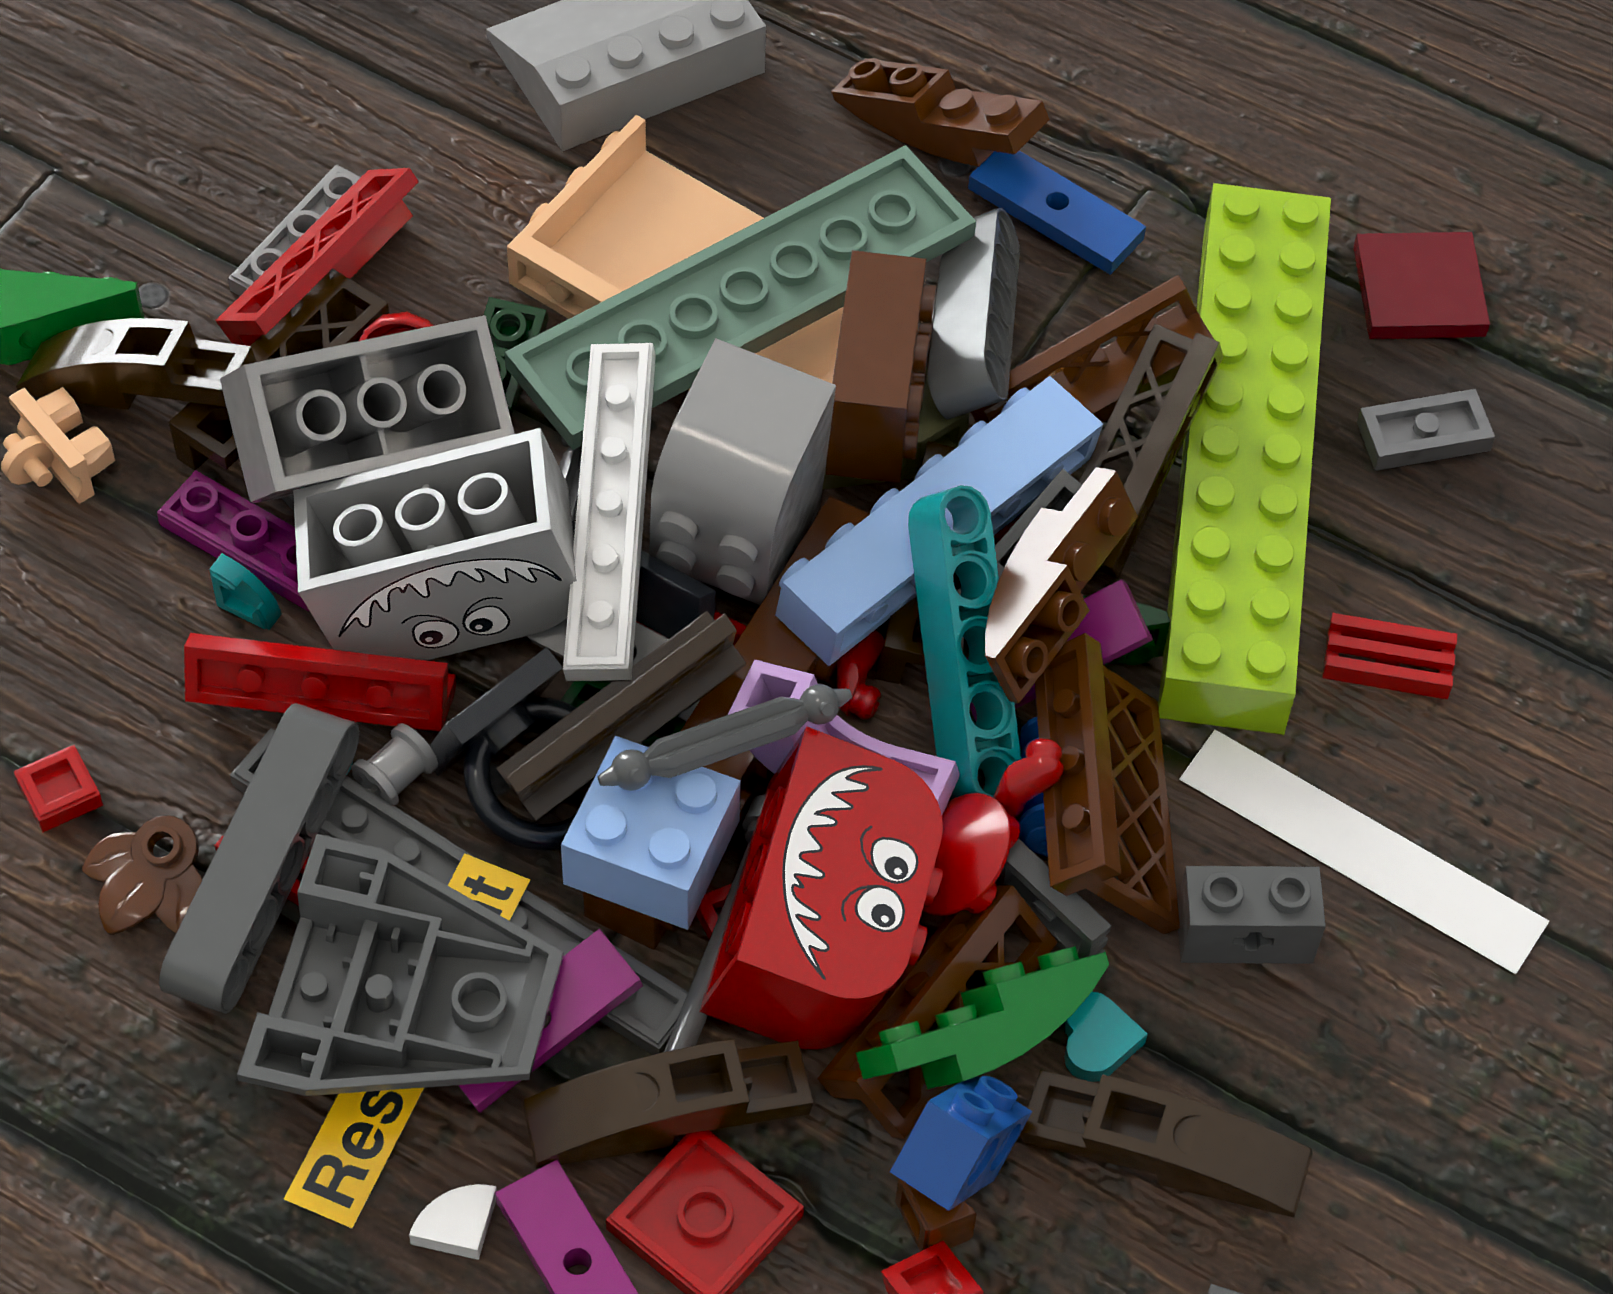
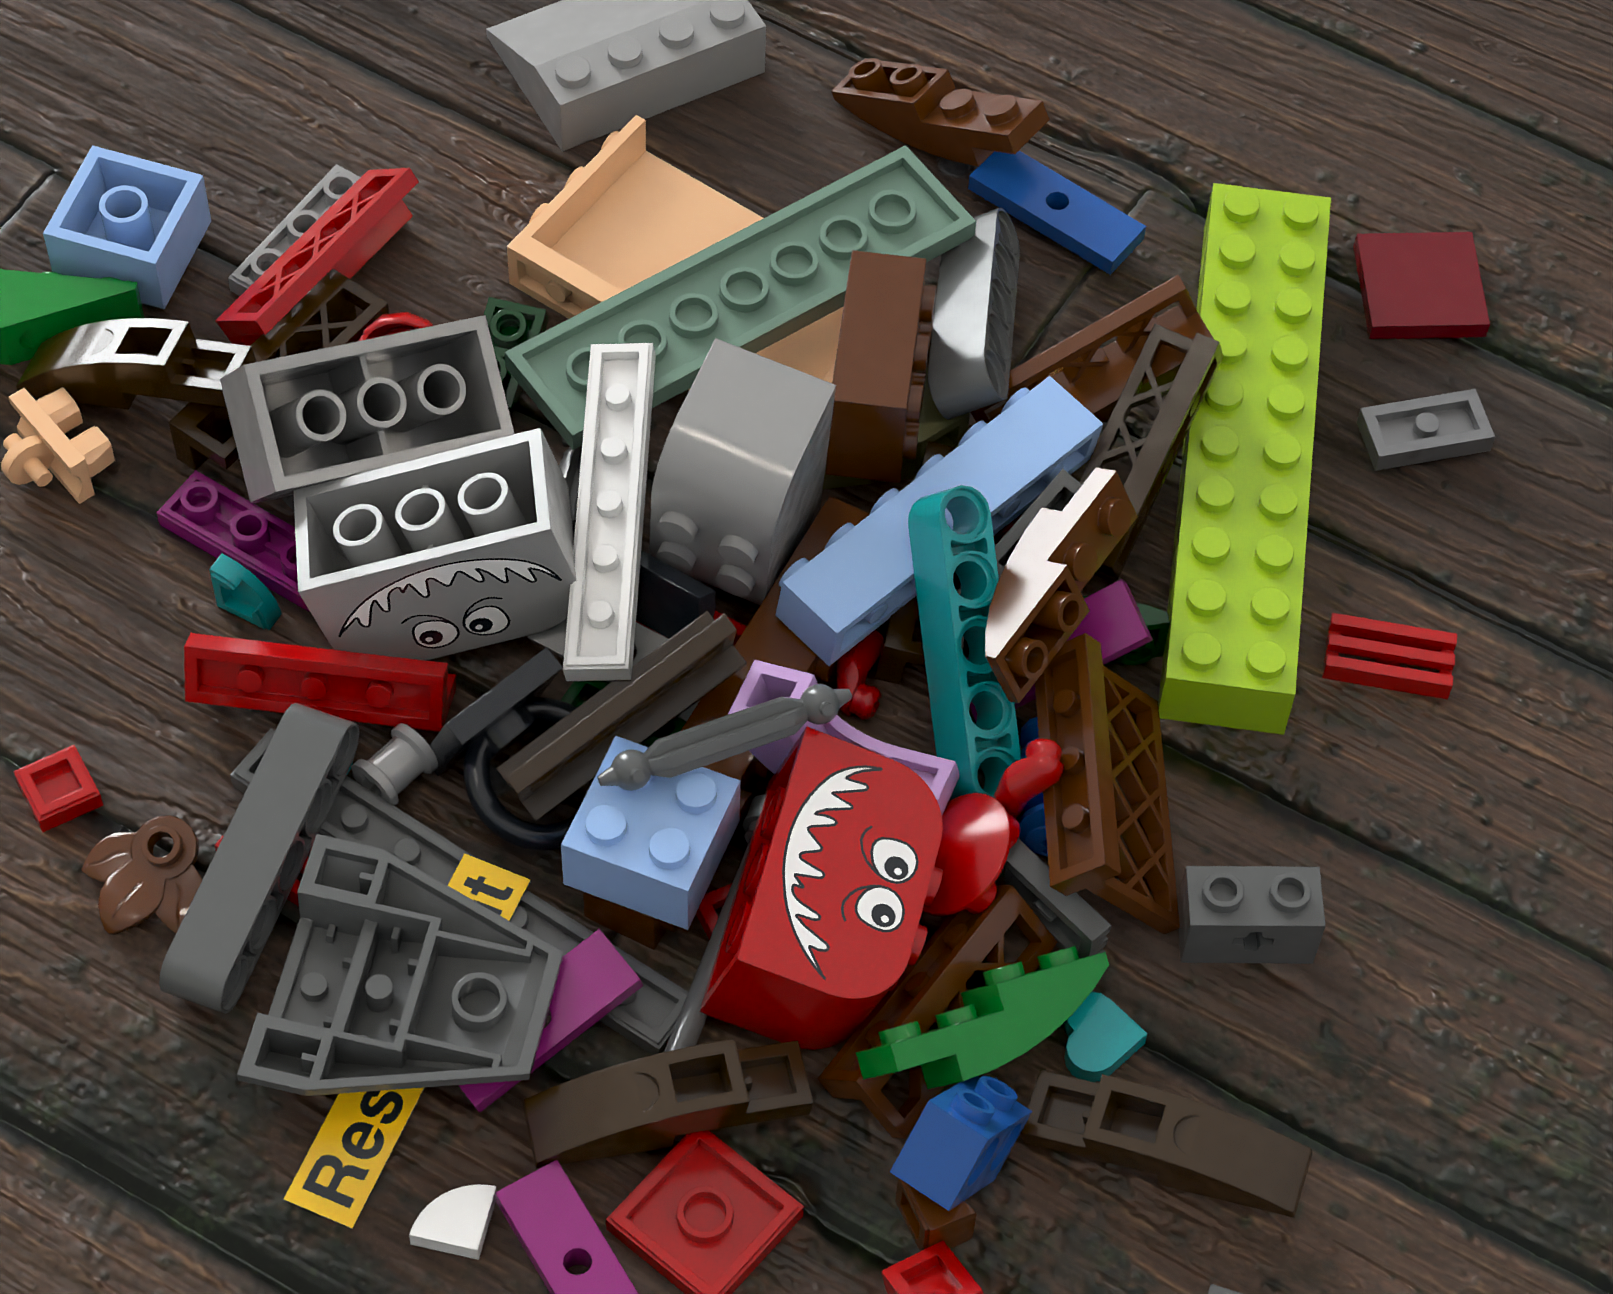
(129, 223): none -> light blue brick
(1365, 851): white sticker -> none

